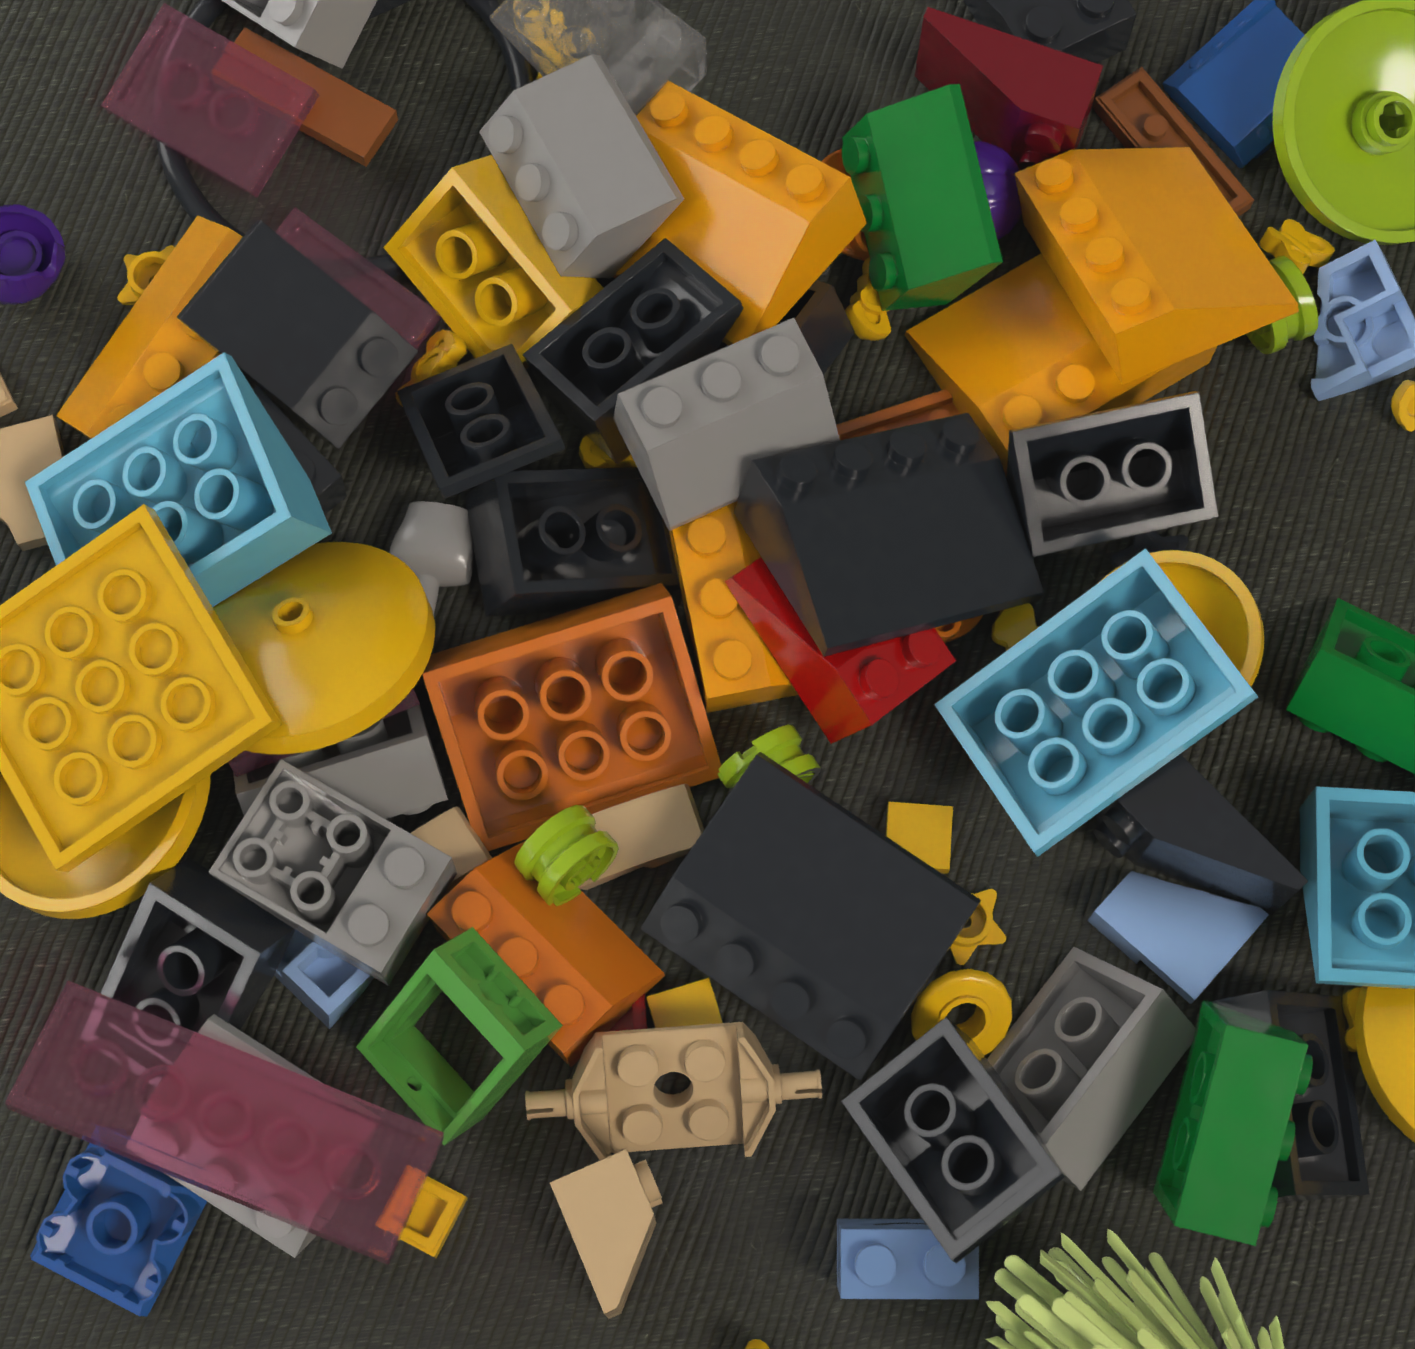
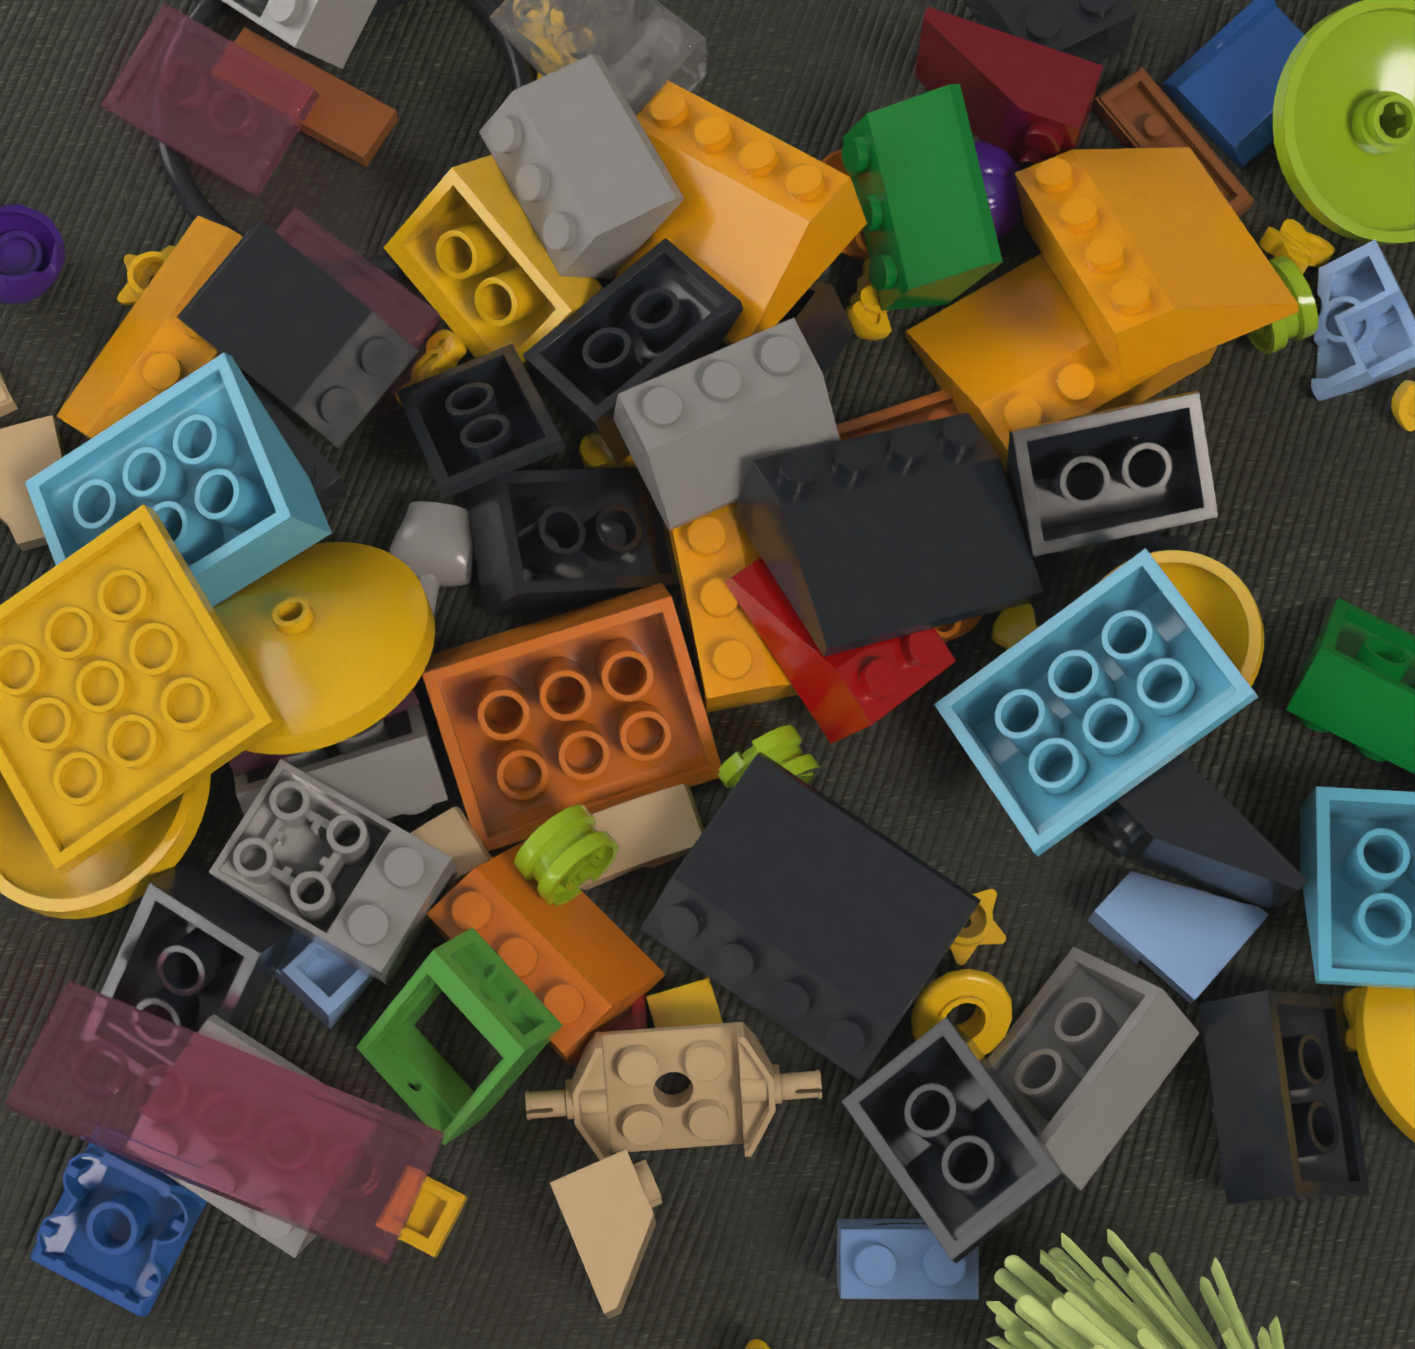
(922, 831): yellow tile -> none
(1232, 1124): green slope -> none

